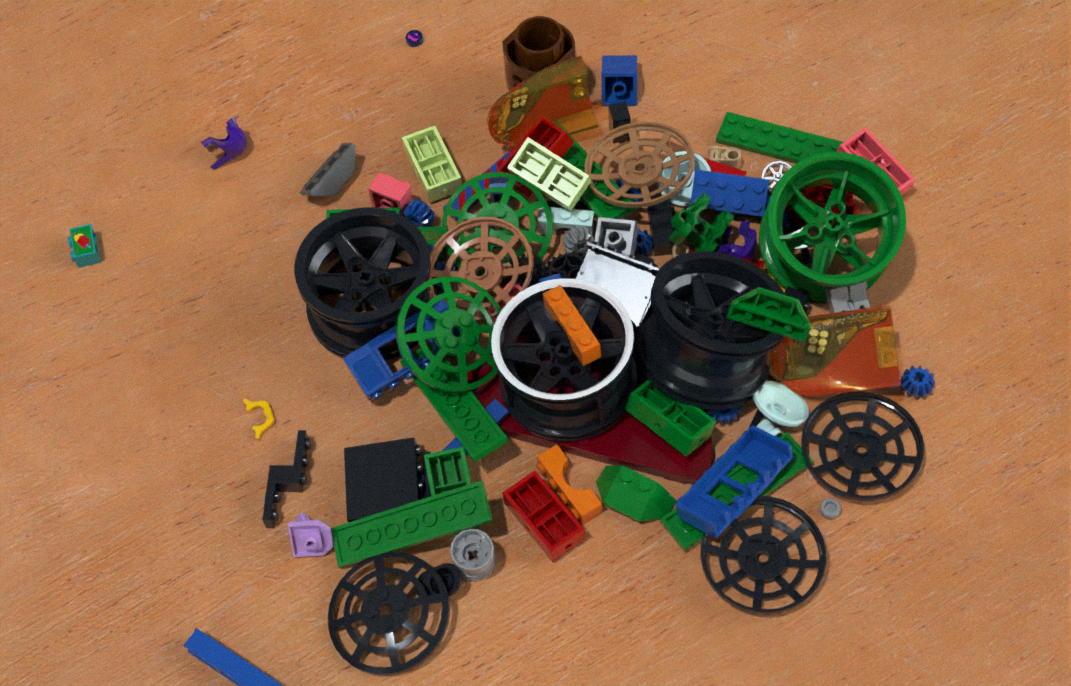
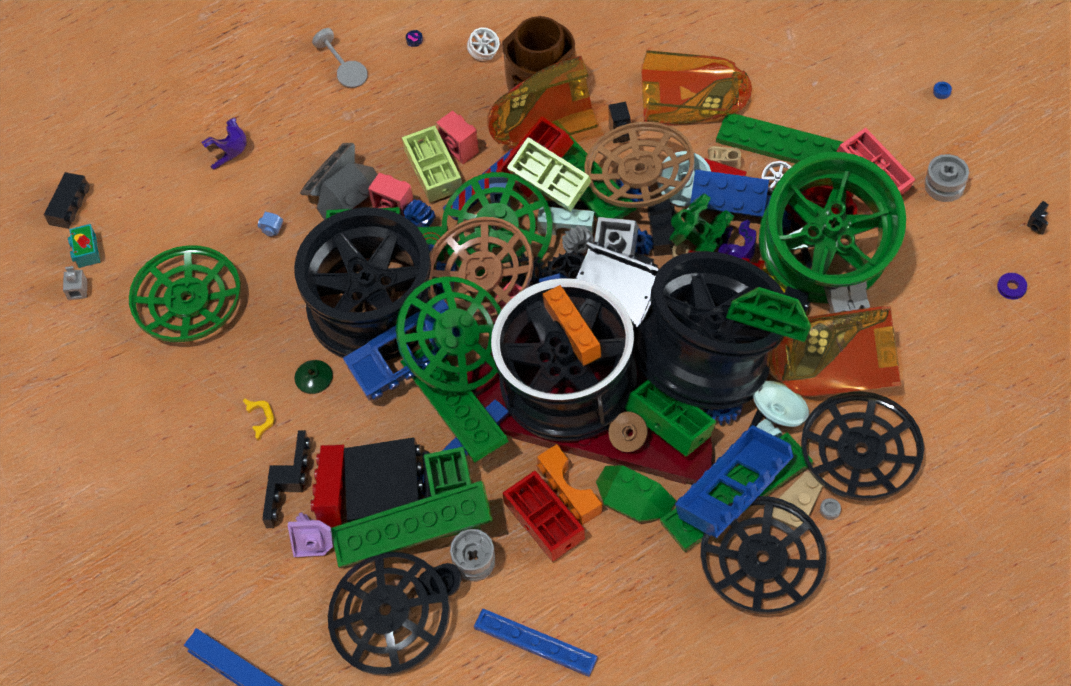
(66, 200): none -> black brick
(74, 284): none -> light grey brick
(184, 286): none -> green dish
(270, 224): none -> medium blue plate
(313, 383): none -> dark green dish
(329, 485): none -> red wedge
(346, 188): none -> dark grey wedge
(350, 73): none -> light grey piece
(458, 136): none -> coral brick
(483, 44): none -> white wheel
(535, 642): none -> blue tile
(619, 79): blue slope -> none
(619, 432): none -> medium nougat dish
(691, 87): none -> clear yellow windscreen
(801, 494): none -> tan wing
(917, 381): blue gear -> none
(942, 90): none -> blue tile
(946, 178): none -> light grey wheel
(1009, 293): none -> dark purple piece
(1037, 219): none -> black bracket

